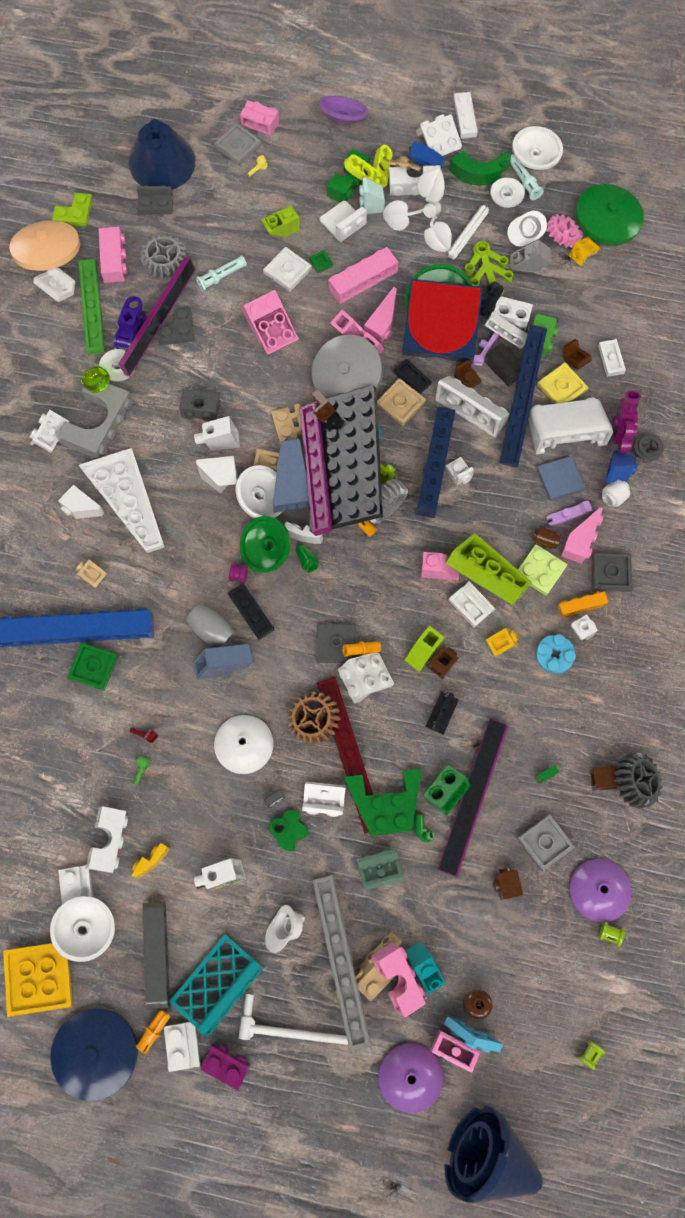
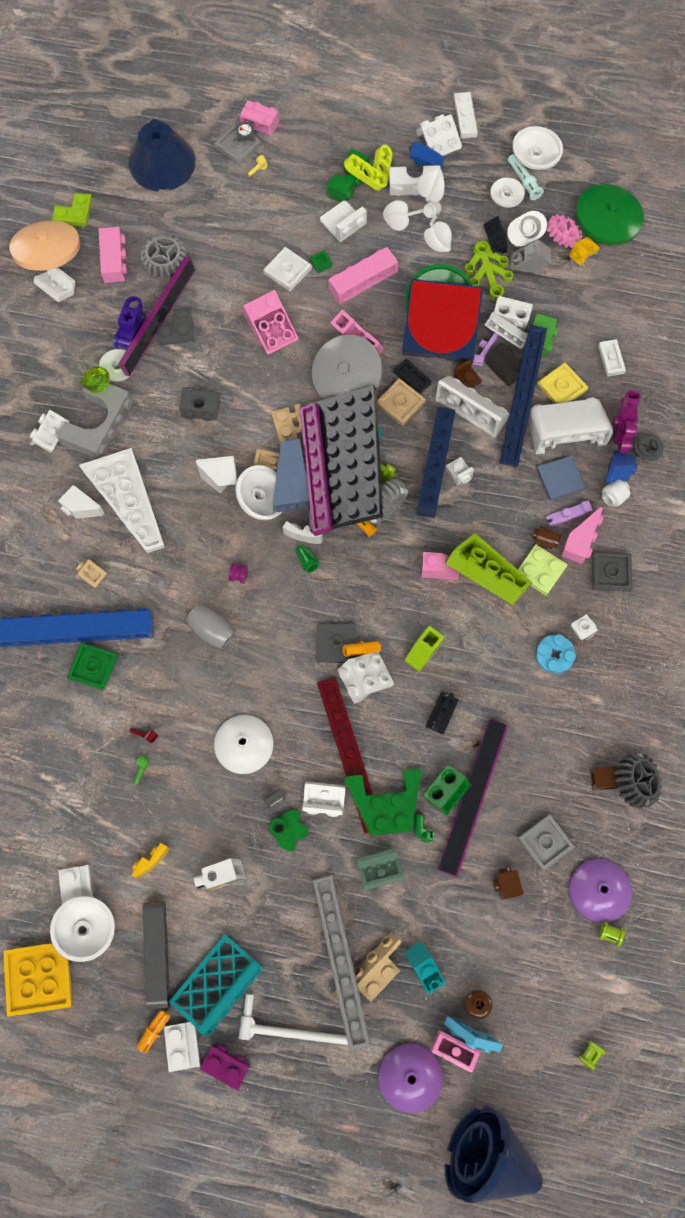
(91, 306): bright green tile -> none
(94, 1054): dark blue dish -> none
(112, 822): white arch -> none
(155, 200): dark grey bracket -> none
(214, 276): light aqua pin -> none
(219, 434): white torso -> none
(222, 660): sand blue slope -> none
(245, 131): none -> tile
(250, 611): black plate -> none
(256, 544): green dish -> none
(282, 223): lime slope -> none
(284, 927): white piece -> none
(303, 705): medium nougat gear -> none
(324, 407): reddish brown bracket -> none
(343, 109): medium lavender dish -> none
(371, 196): light aqua slope -> none
(380, 322): bright pink slope -> none
(404, 162): tan plate -> none
(408, 994): bright pink arch -> none
(446, 654): reddish brown brick -> none
(468, 232): white axle -> none
(471, 604): white plate -> none
(476, 172): green arch -> none
(490, 297): black plate -> none
(496, 235): none -> black hinge
(503, 641): yellow bracket -> none
(549, 773): green tile -> none
(574, 355): reddish brown bracket -> none
(583, 604): light orange piece -> none

